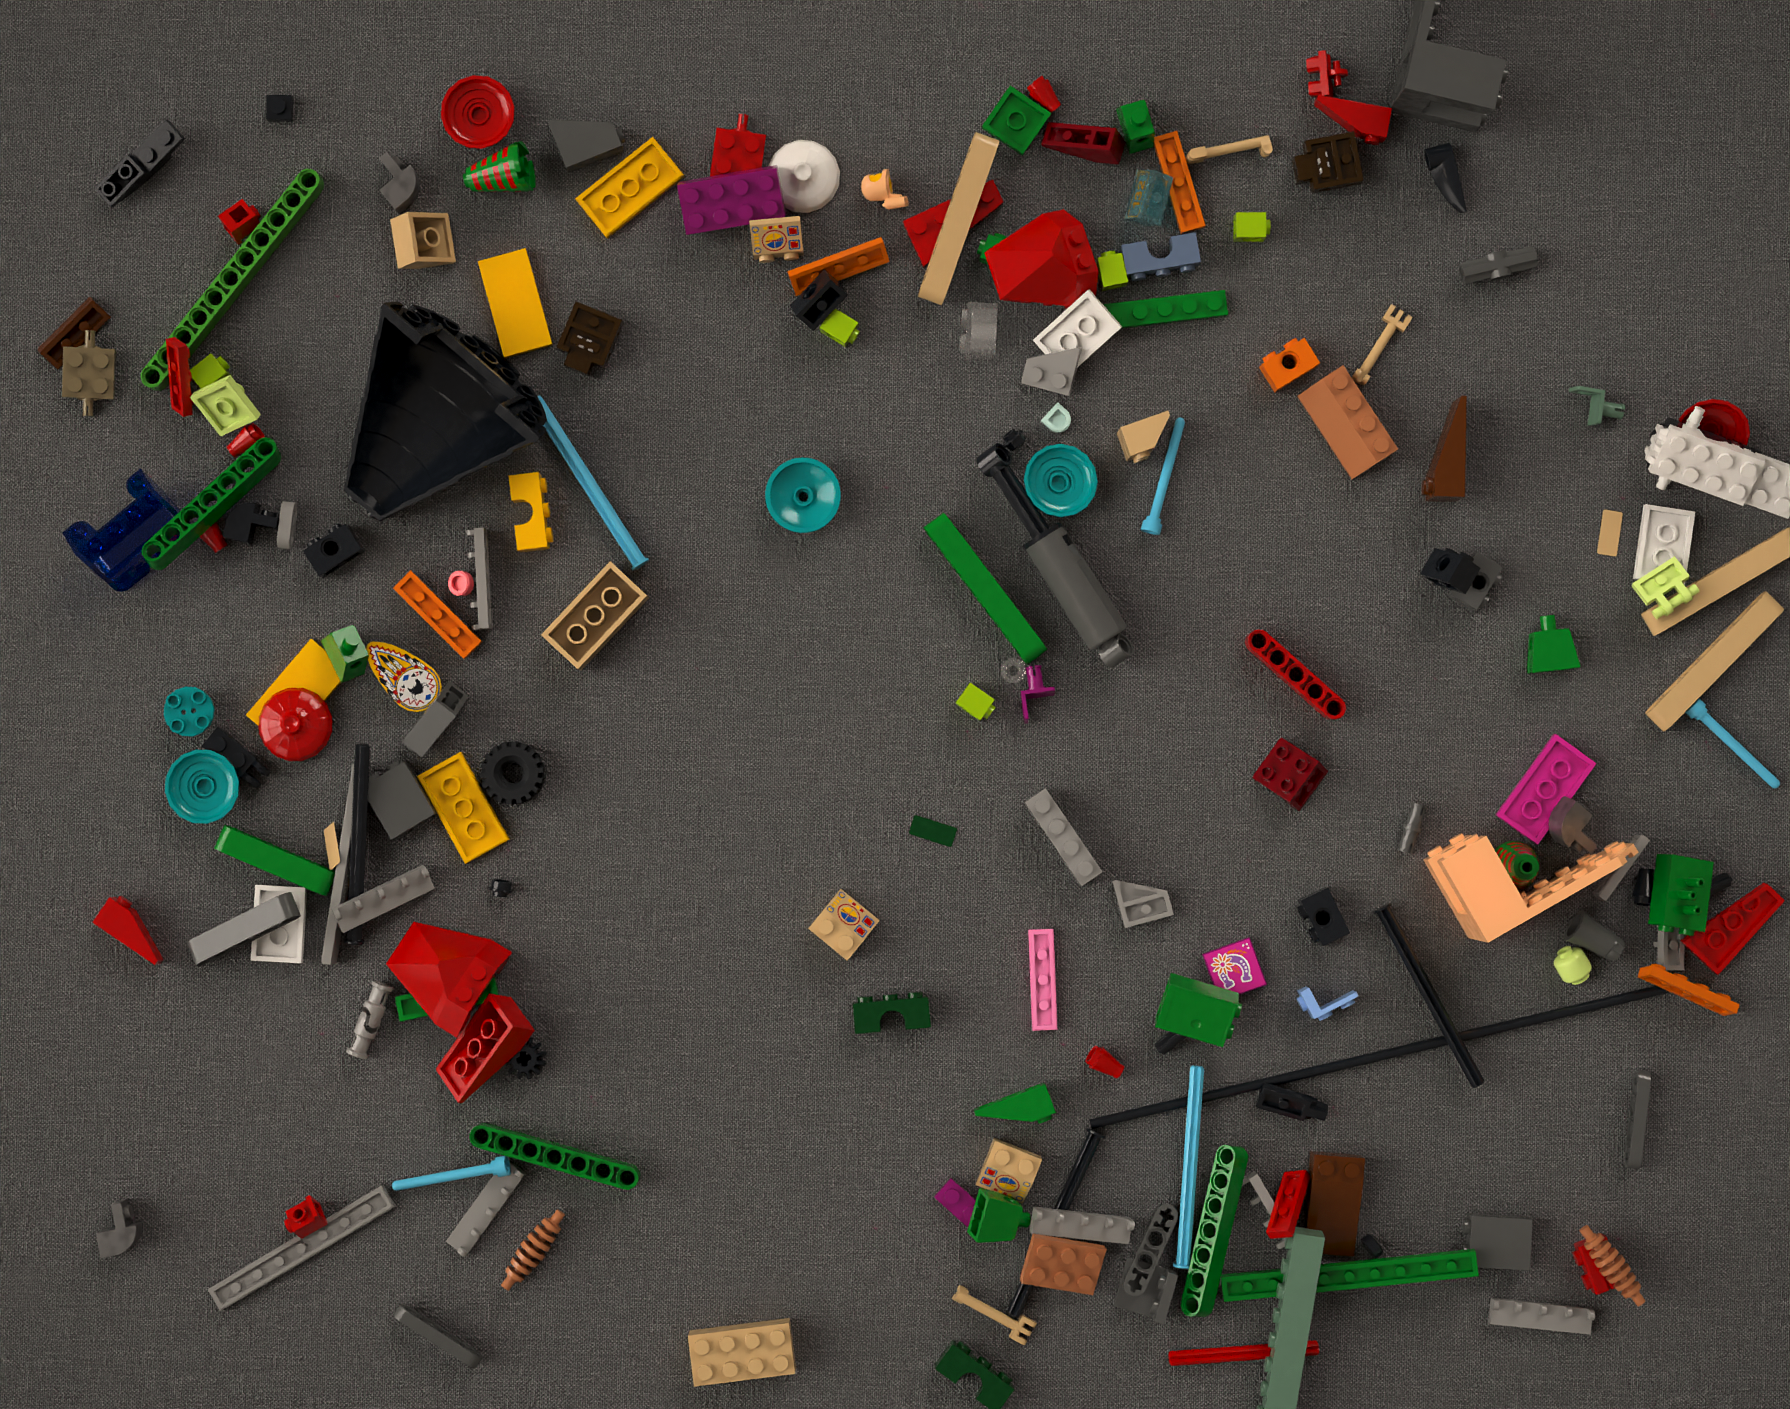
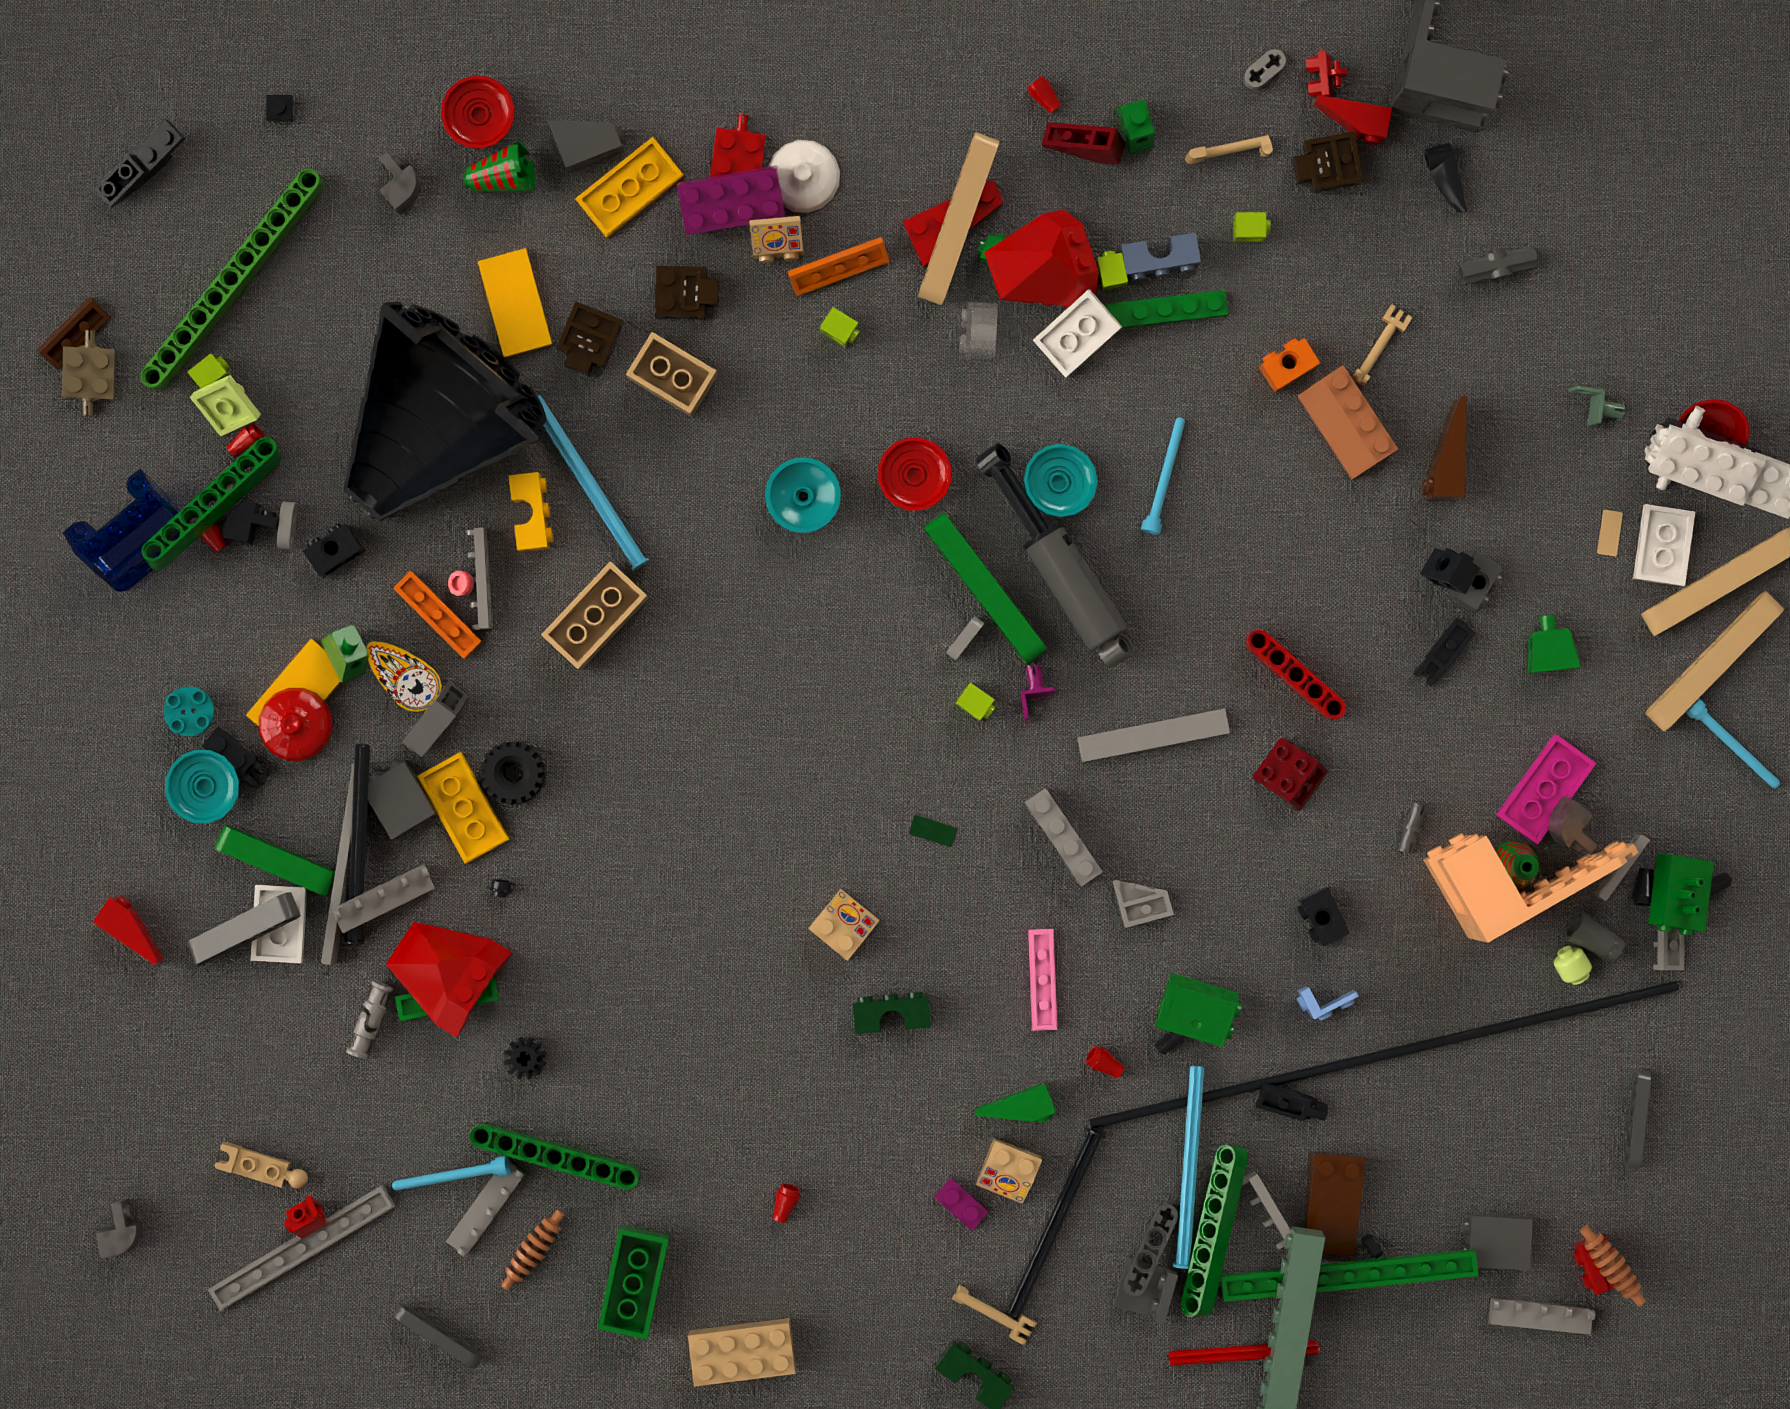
(179, 376): red plate -> none
(240, 220): red brick -> none
(260, 1167): none -> tan plate
(331, 846): tan sticker -> none
(422, 240): tan slope -> none
(484, 1046): red slope -> none
(634, 1282): none -> green brick
(672, 374): none -> tan brick
(684, 292): none -> dark brown piece
(785, 1201): none -> red cone
(818, 300): black brick -> none
(879, 188): light nougat piece -> none
(914, 473): none -> red hat
(965, 638): none -> light grey beam
(996, 1217): green torso -> none
(1005, 670): clear plate -> none
(1013, 439): black plate -> none
(1016, 120): green plate -> none
(1052, 371): light grey wing -> none
(1057, 419): light aqua tile -> none
(1063, 1264): nougat plate -> none
(1081, 1225): light grey hinge -> none
(1141, 436): tan slope -> none
(1148, 197): clear light blue brick -> none
(1153, 735): none -> light grey tile
(1182, 189): orange plate -> none
(1235, 967): tile -> none
(1260, 65): none -> light grey beam
(1288, 1204): red plate -> none
(1430, 995): black axle -> none
(1446, 649): none -> black hinge
(1662, 580): yellowish green plate -> none
(1696, 993): orange plate -> none
(1733, 928): red wing -> none

